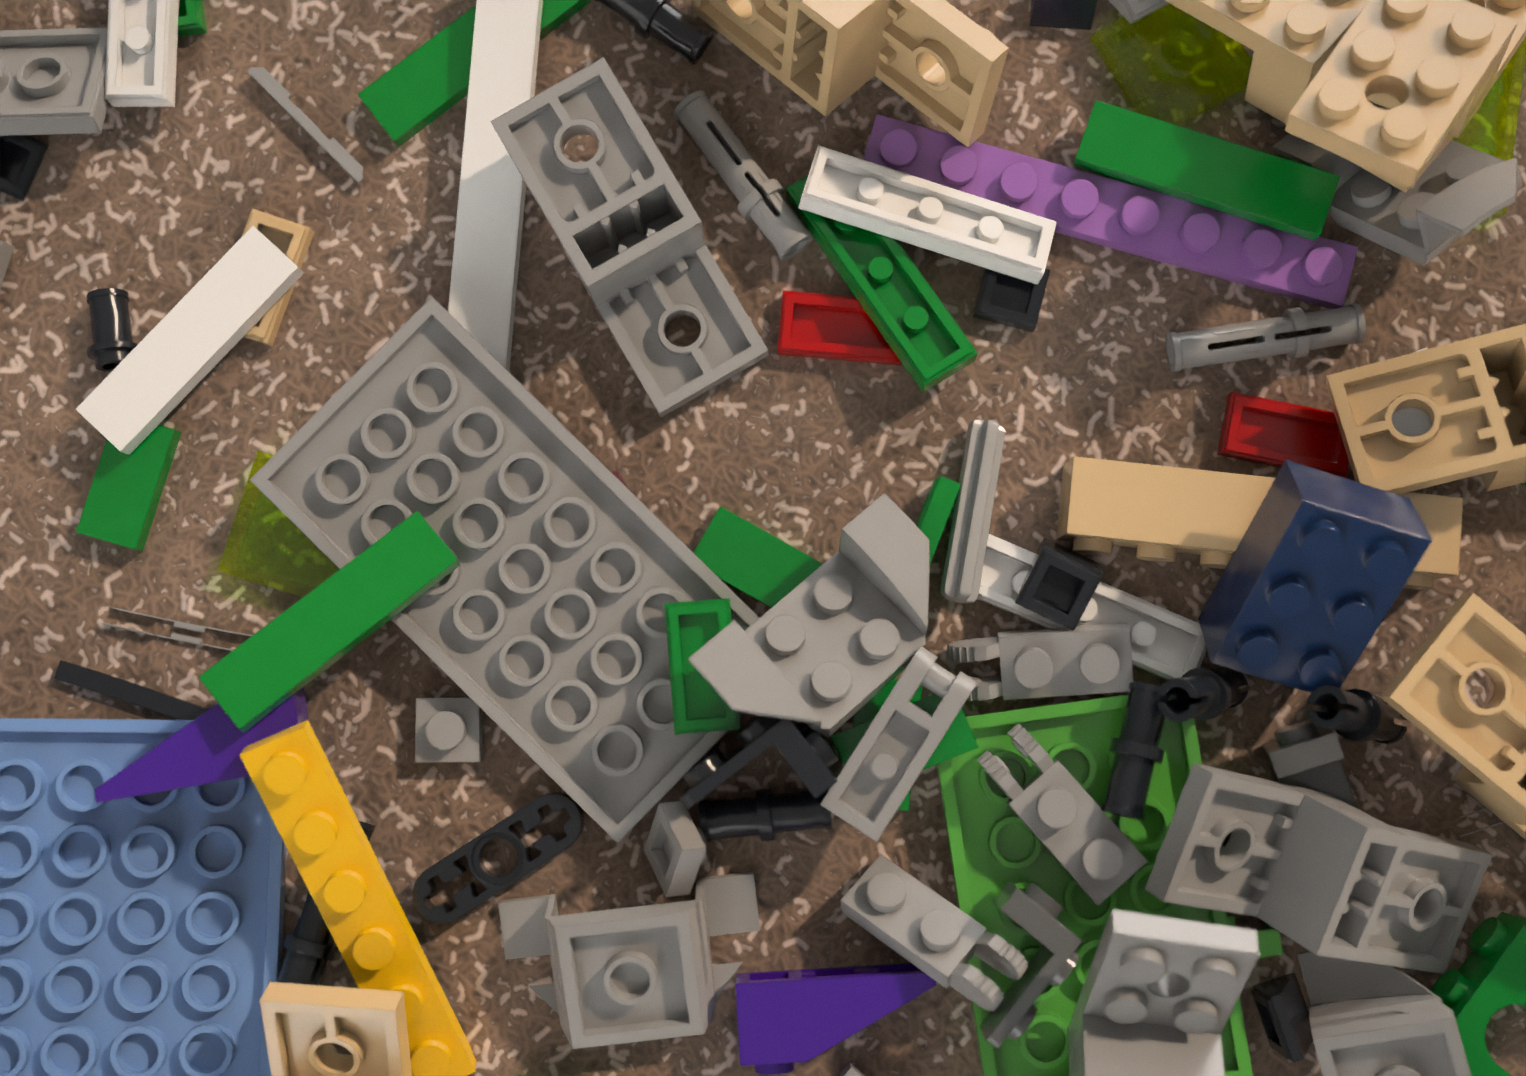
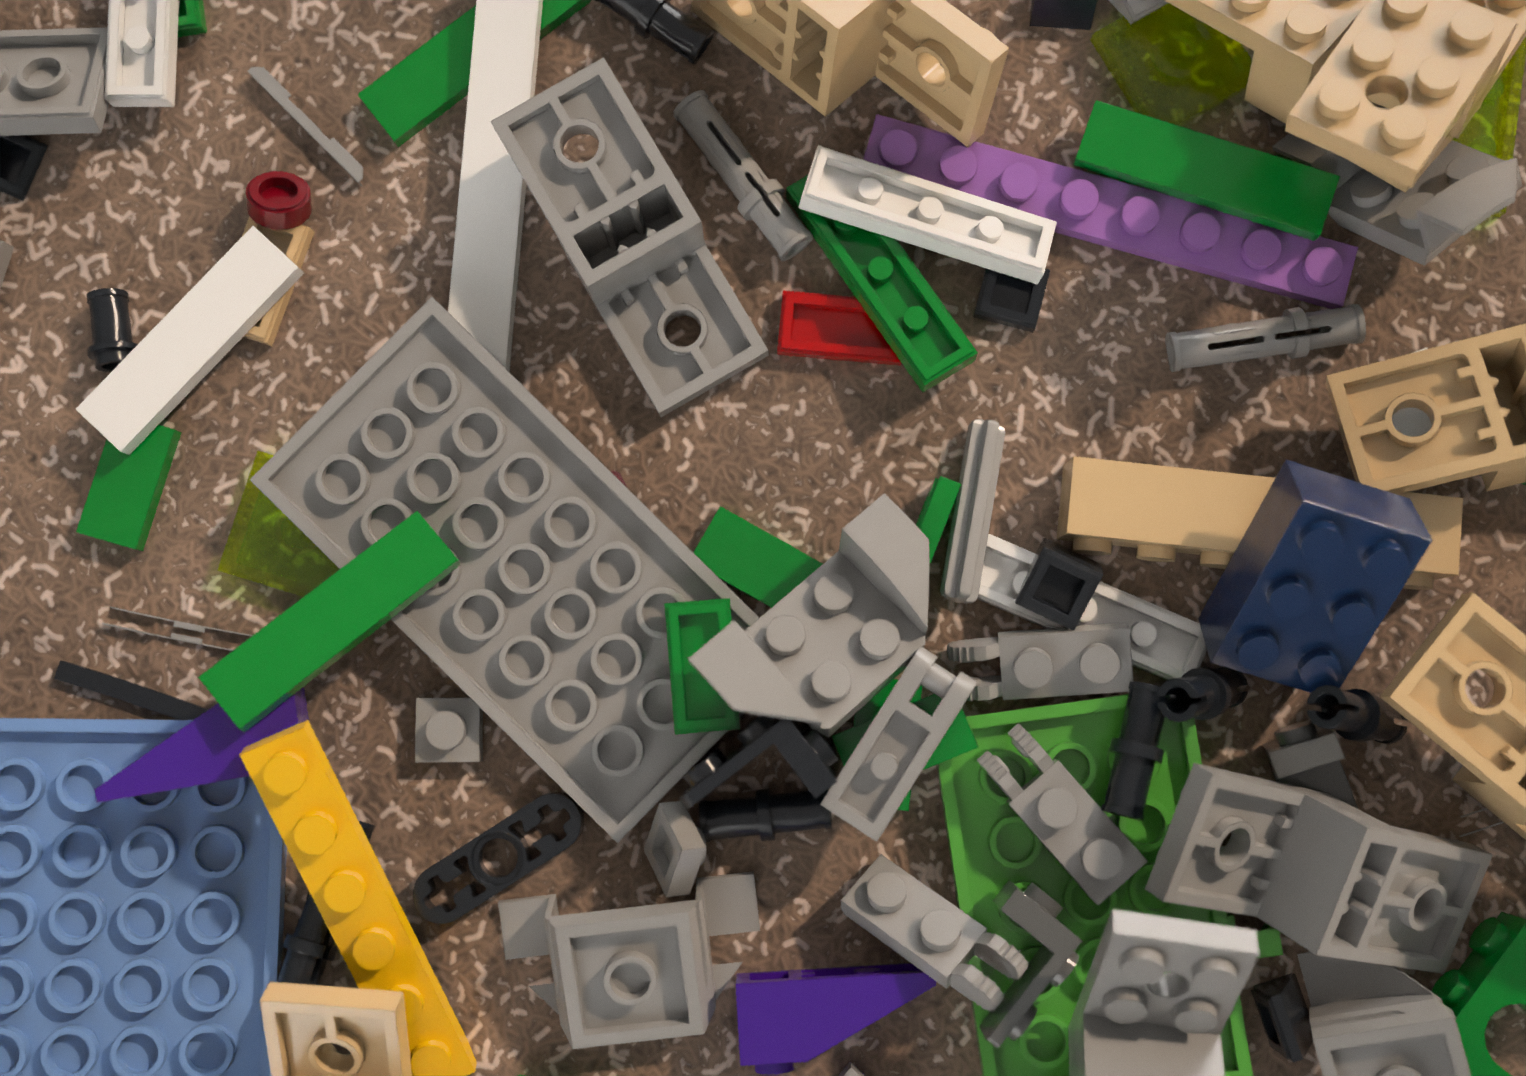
(278, 200): none -> dark red tile
(1279, 431): red tile -> none

